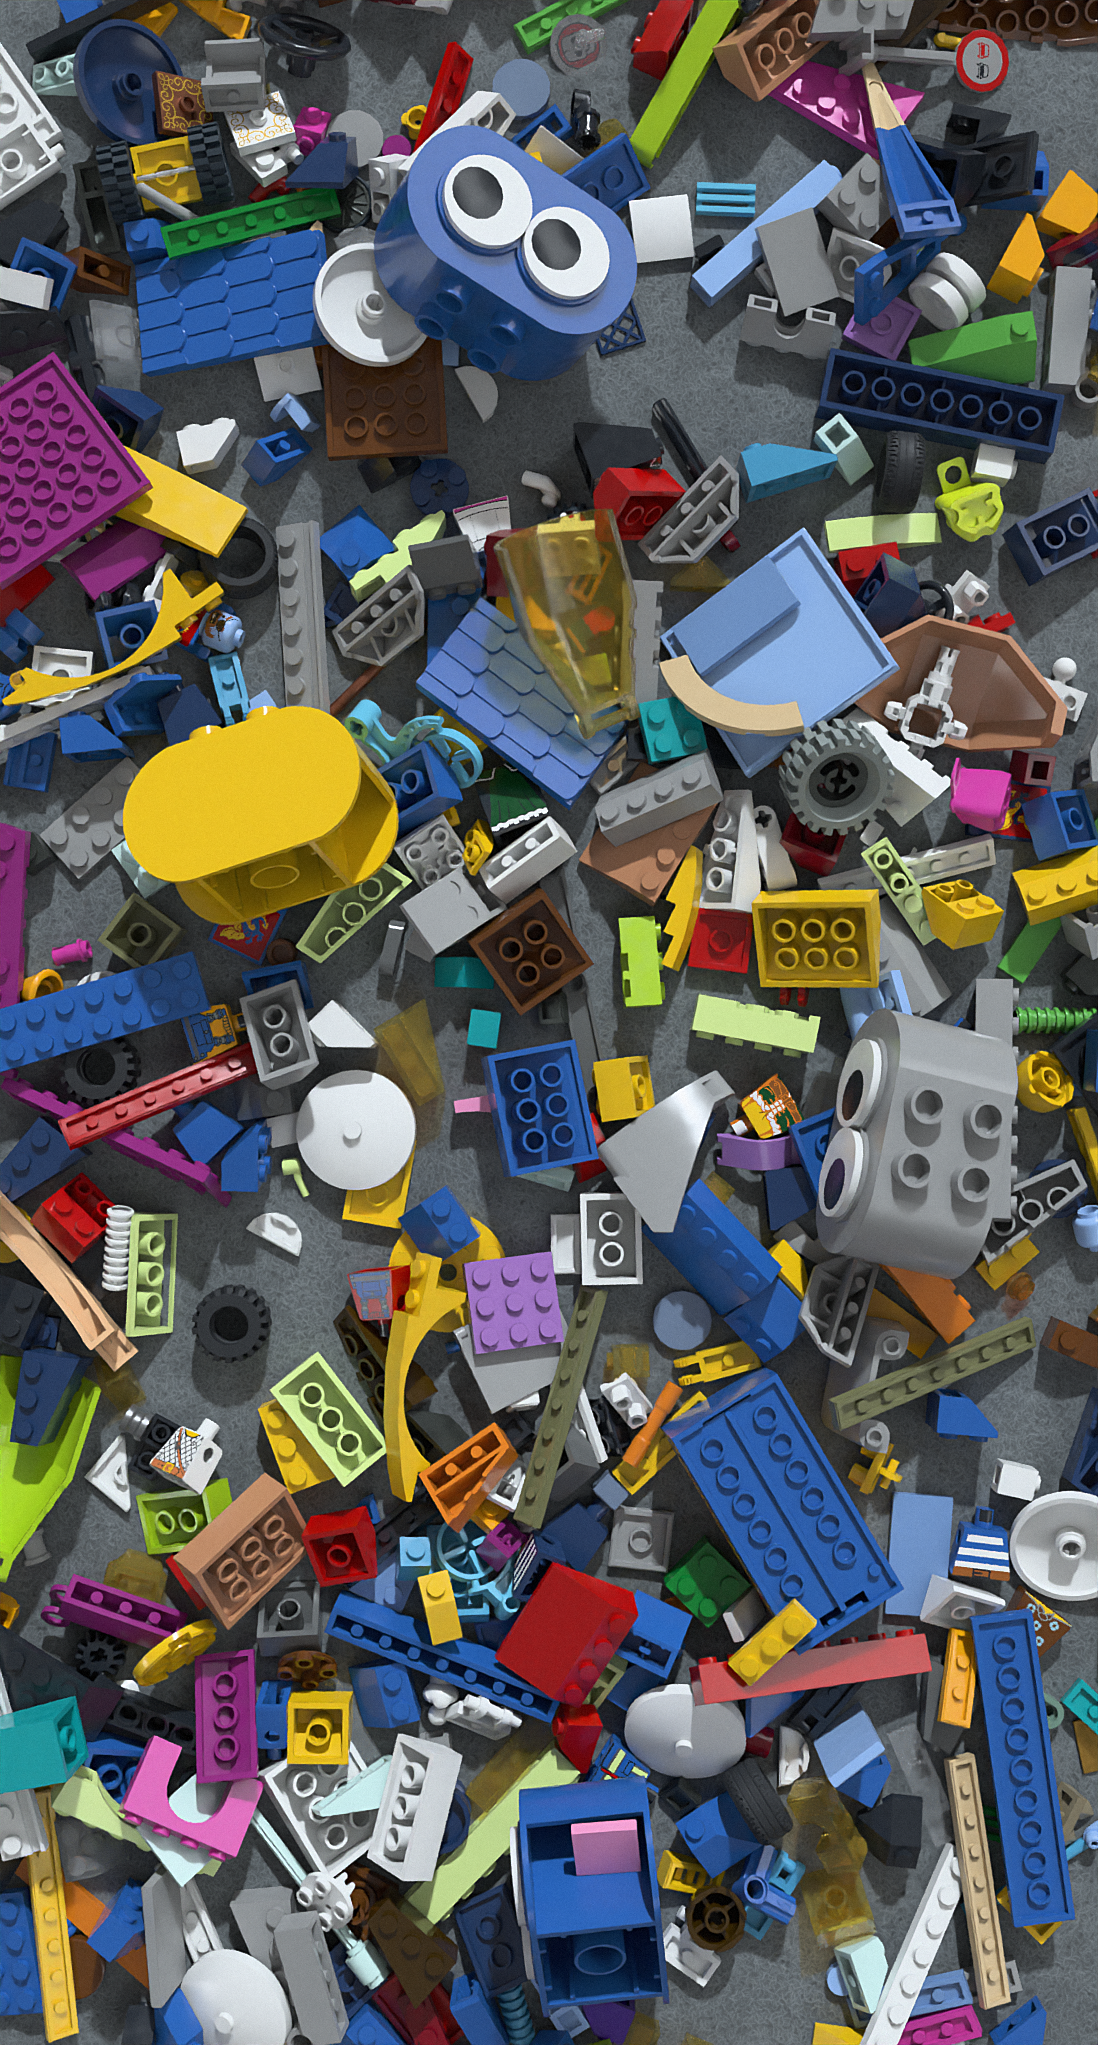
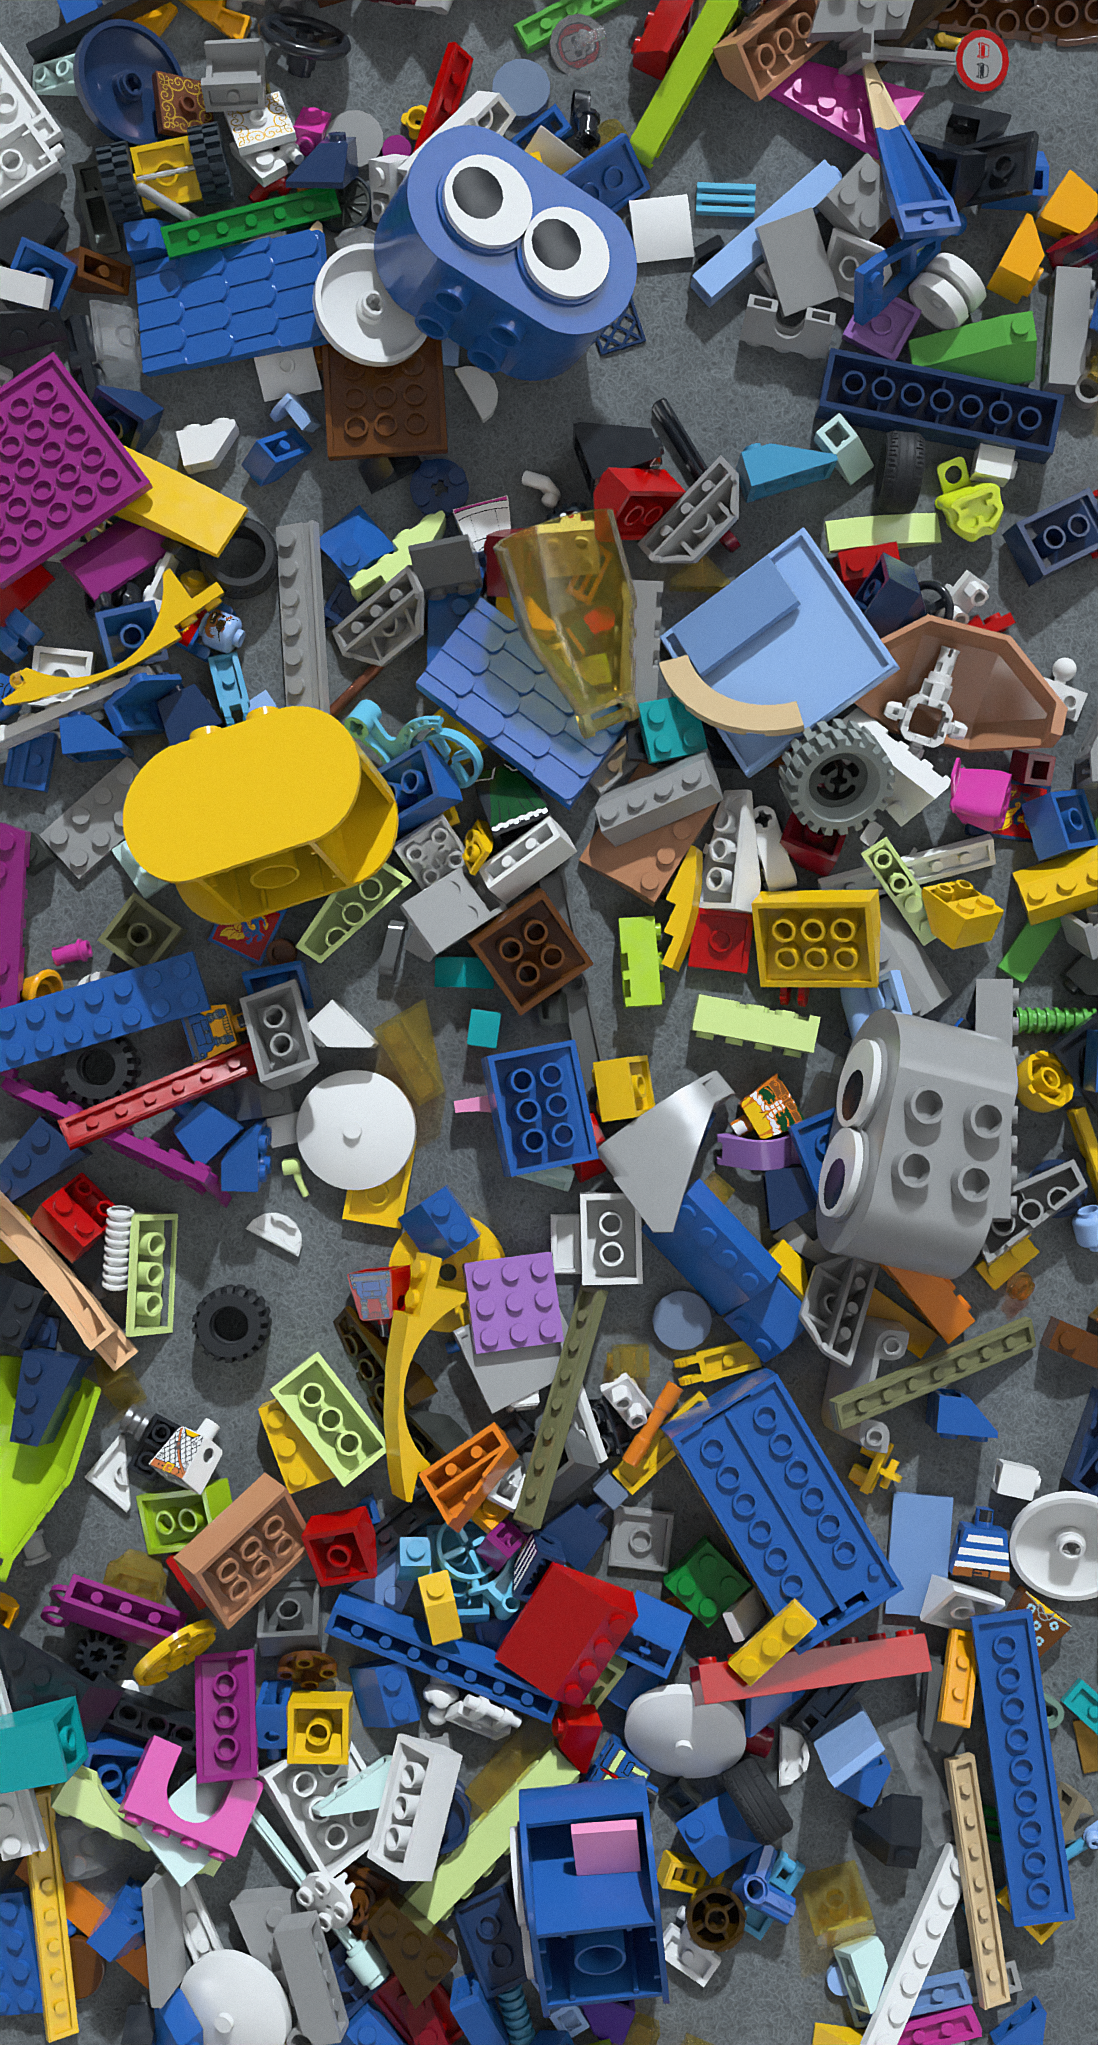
(817, 1803): clear yellow arch -> none

